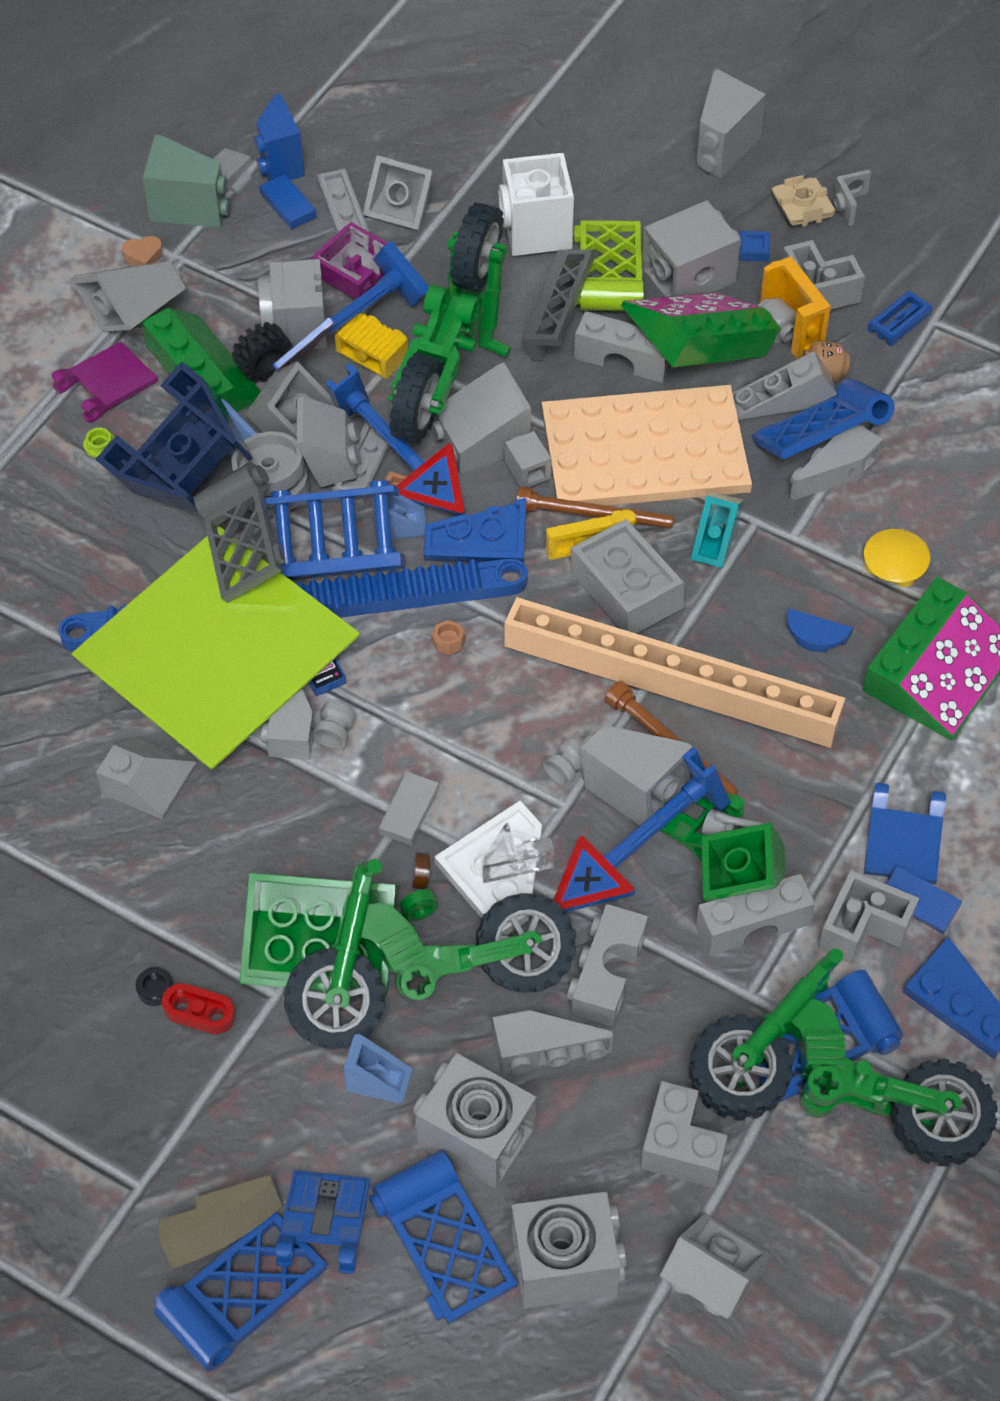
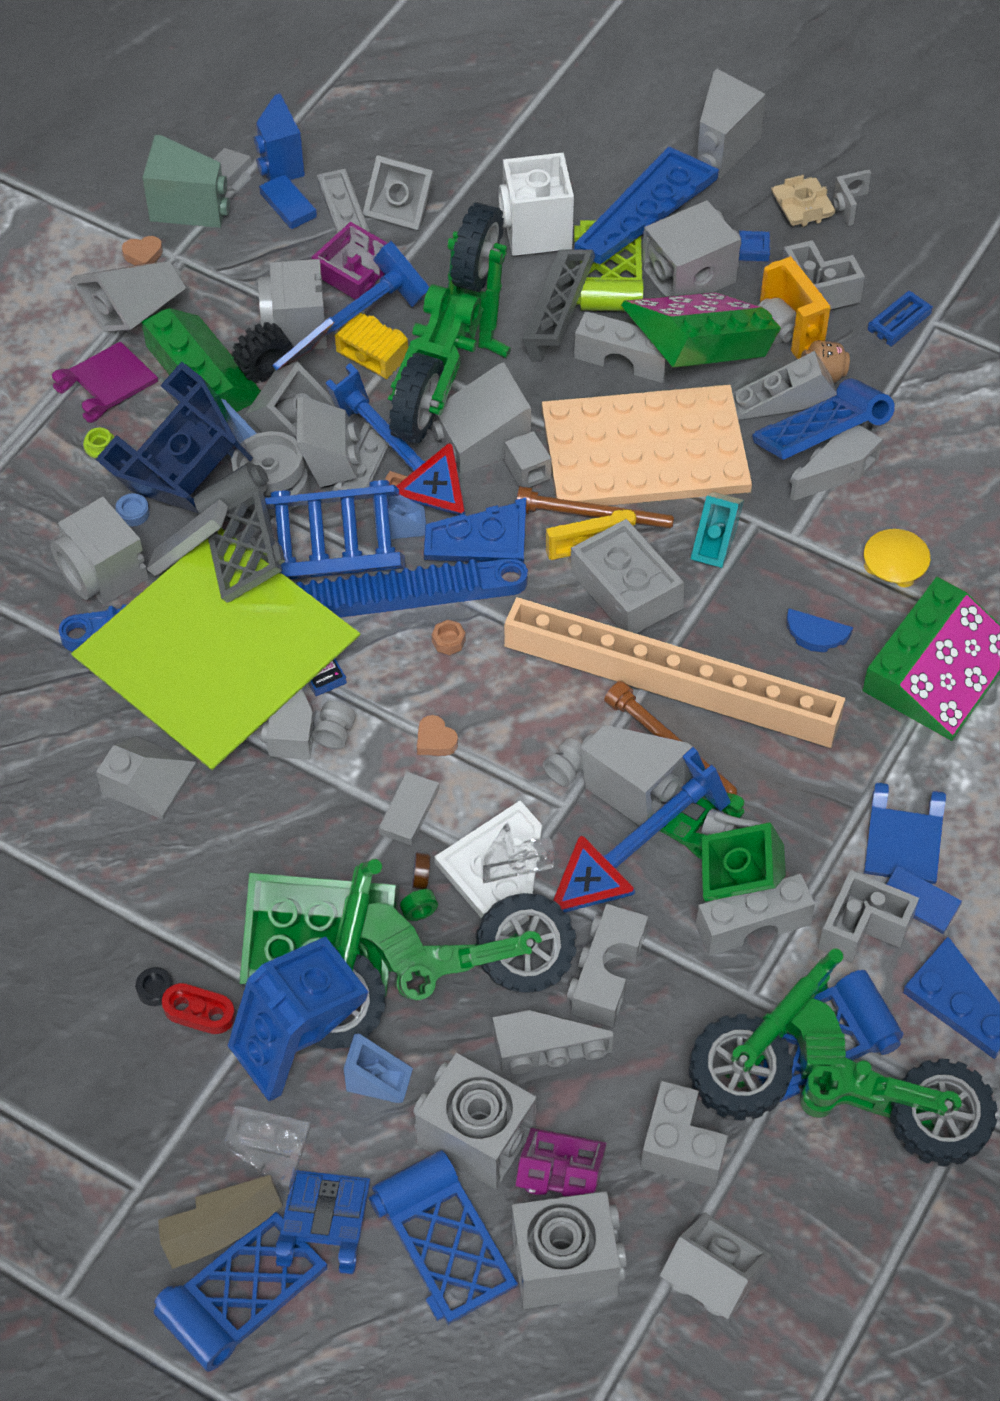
(99, 553): none -> light grey piece
(133, 509): none -> medium blue tile
(187, 538): none -> light grey tile
(268, 1143): none -> clear wing
(290, 1008): none -> blue bracket
(435, 738): none -> nougat tile
(562, 1167): none -> magenta piece
(652, 197): none -> blue wing

